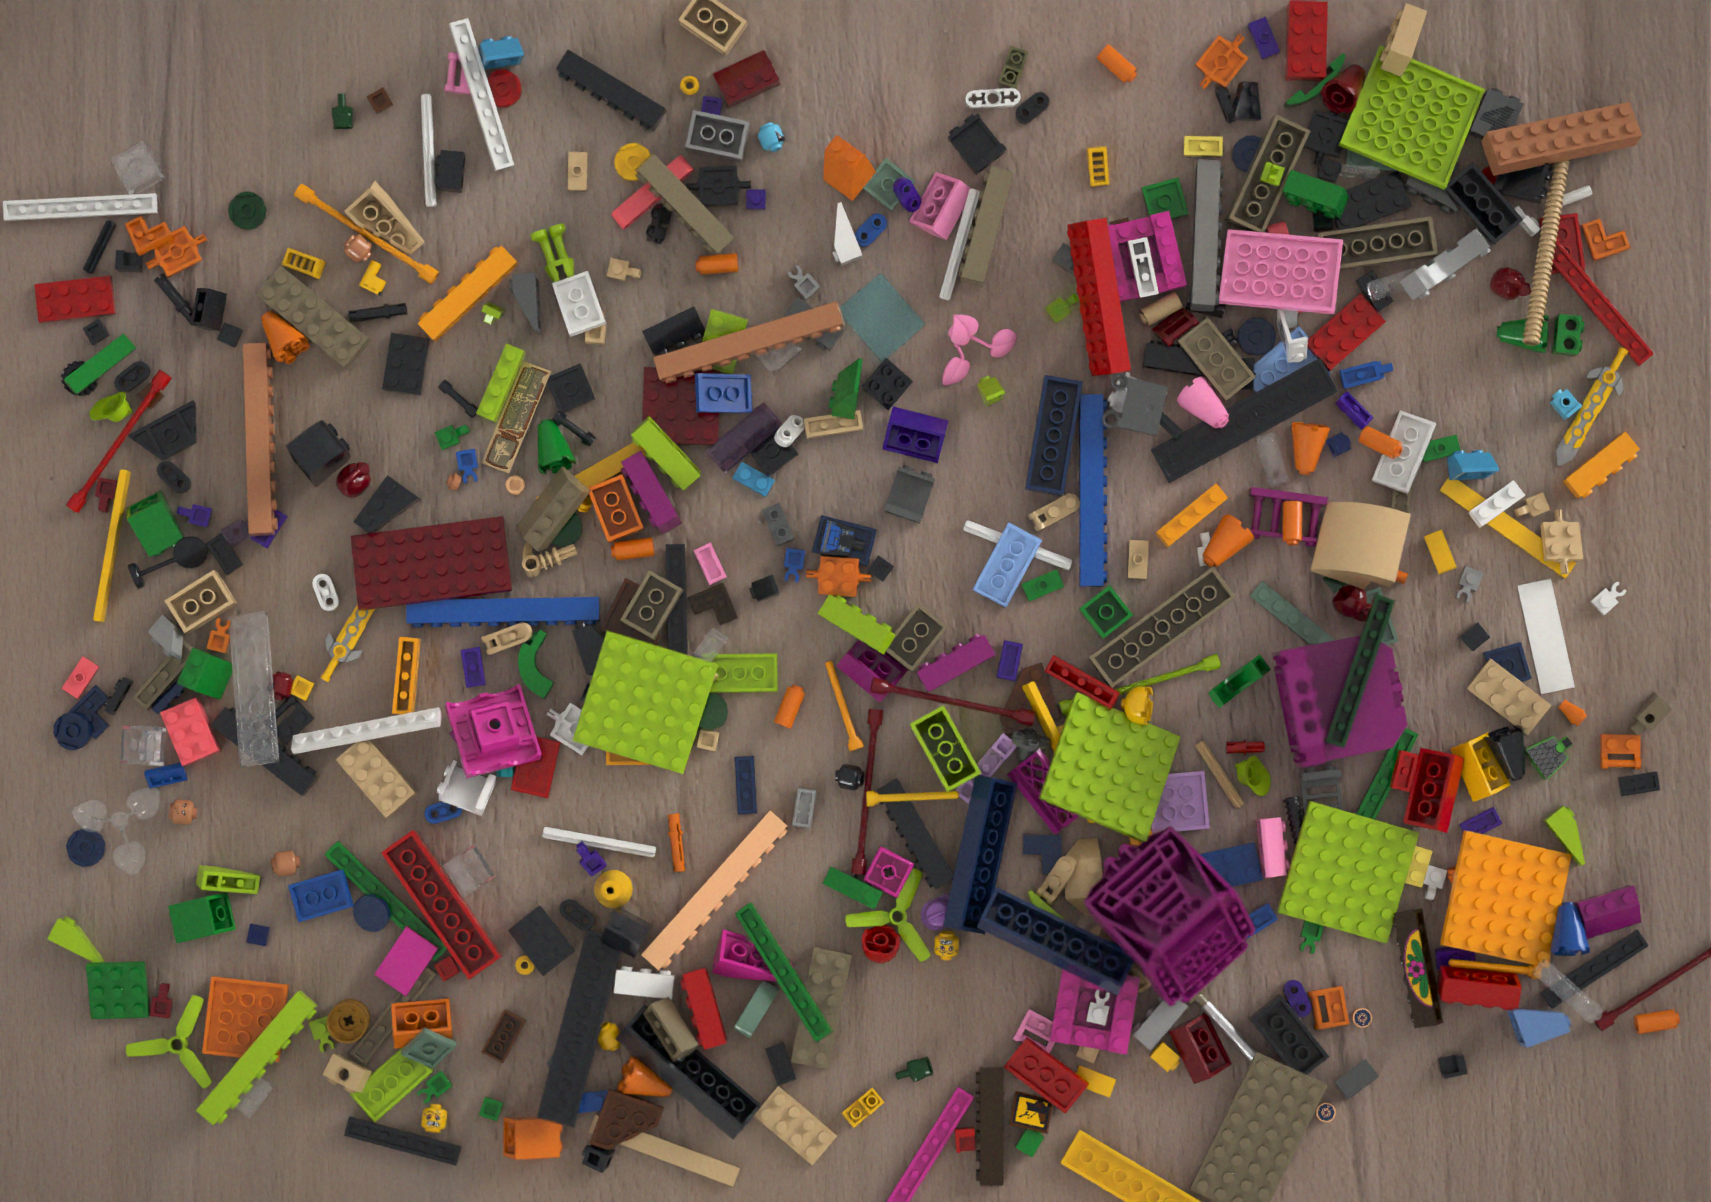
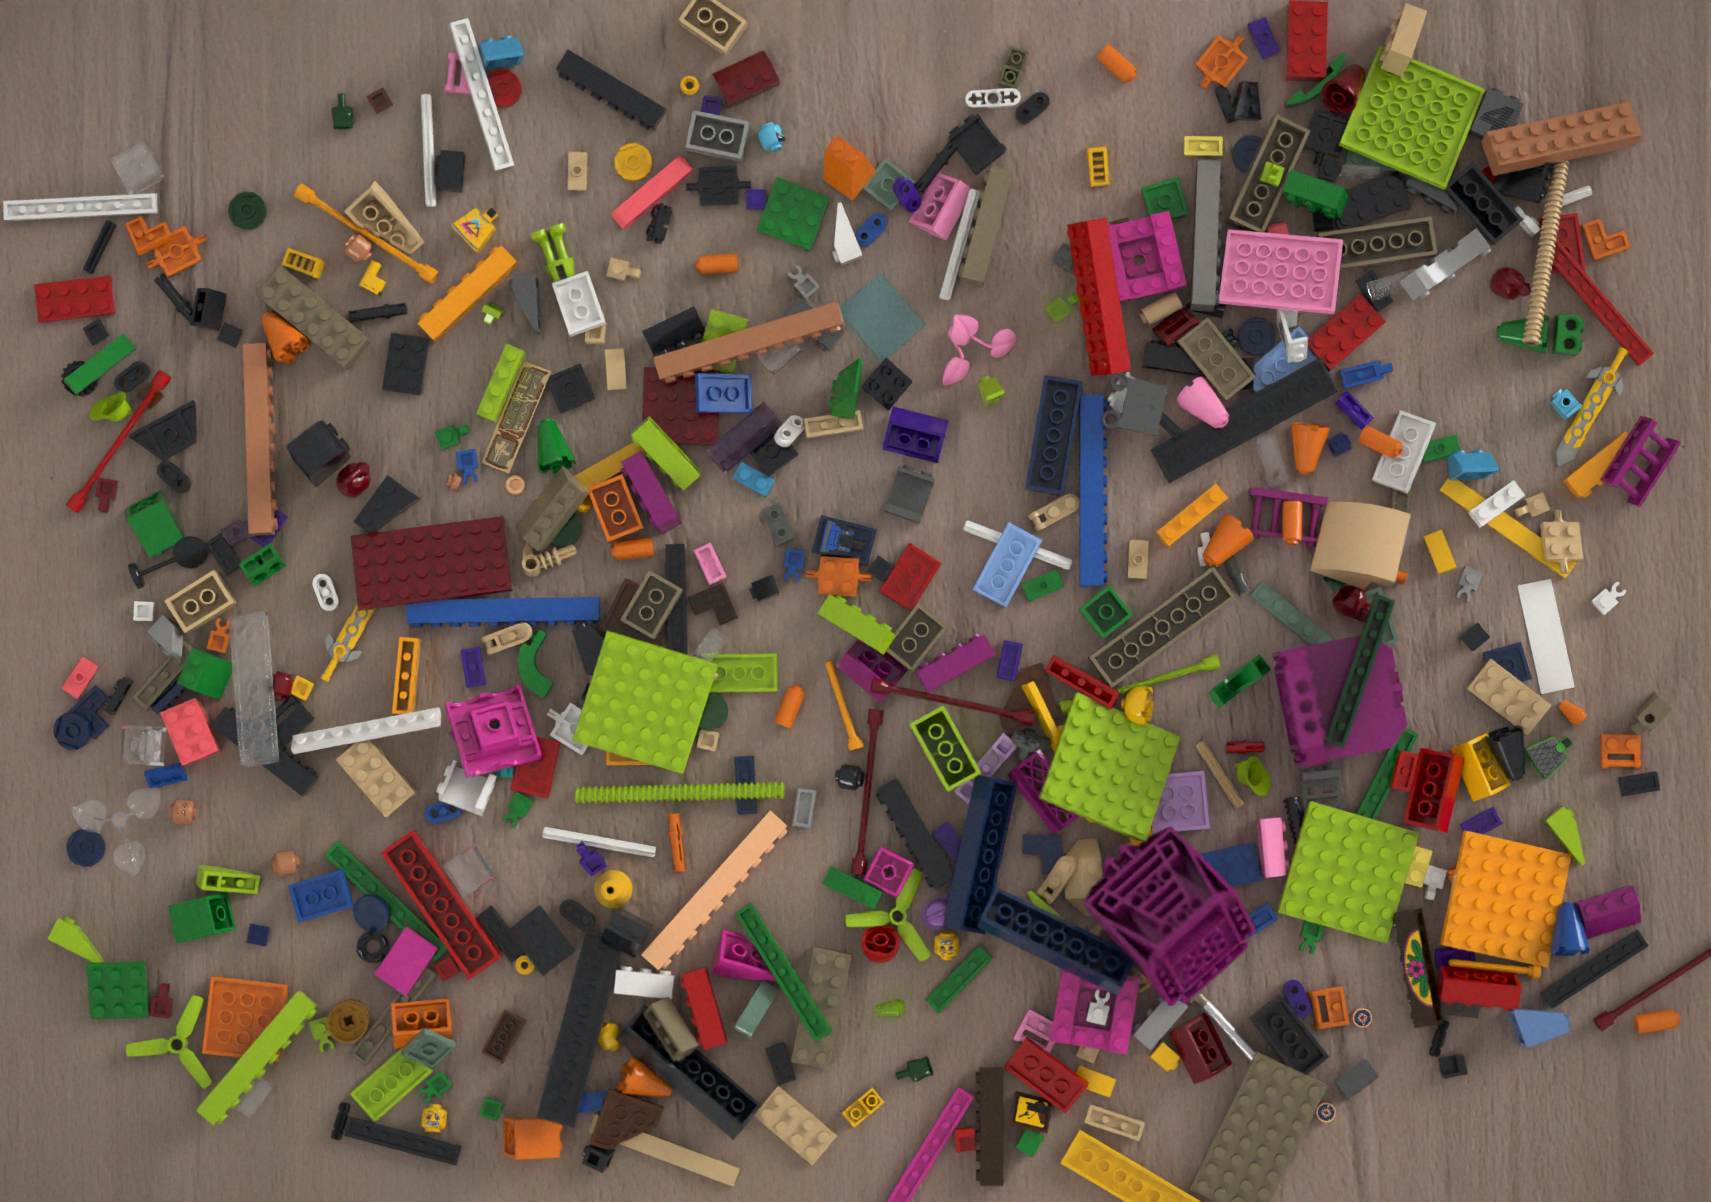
(112, 545): yellow tile -> none
(128, 262): black panel -> none
(143, 611): none -> white plate
(197, 515): dark purple plate -> none
(262, 564): none -> green brick
(340, 1121): none -> black axle
(357, 1074): tan brick -> none
(362, 947): none -> black piece
(447, 388): black bar -> none
(476, 228): none -> yellow torso
(499, 932): none -> black tile
(519, 807): none -> green plate
(560, 419): black bar -> none
(615, 369): none -> tan slope
(679, 792): none -> lime piece
(683, 203): dark tan brick -> none
(793, 214): none -> green plate
(875, 798): yellow piece -> none
(892, 1008): none -> clear neon green cone
(910, 577): none -> red tile
(941, 160): none -> black pin
(948, 839): none -> dark purple plate
(959, 979): none -> green tile
(1114, 1122): none -> tan plate
(1142, 267): white slope -> none
(1237, 575): none -> dark grey axle
(1438, 1039): none -> black axle
(1459, 1009): none -> clear smoke plate
(1568, 991): clear piece -> none
(1627, 453): none -> magenta fence

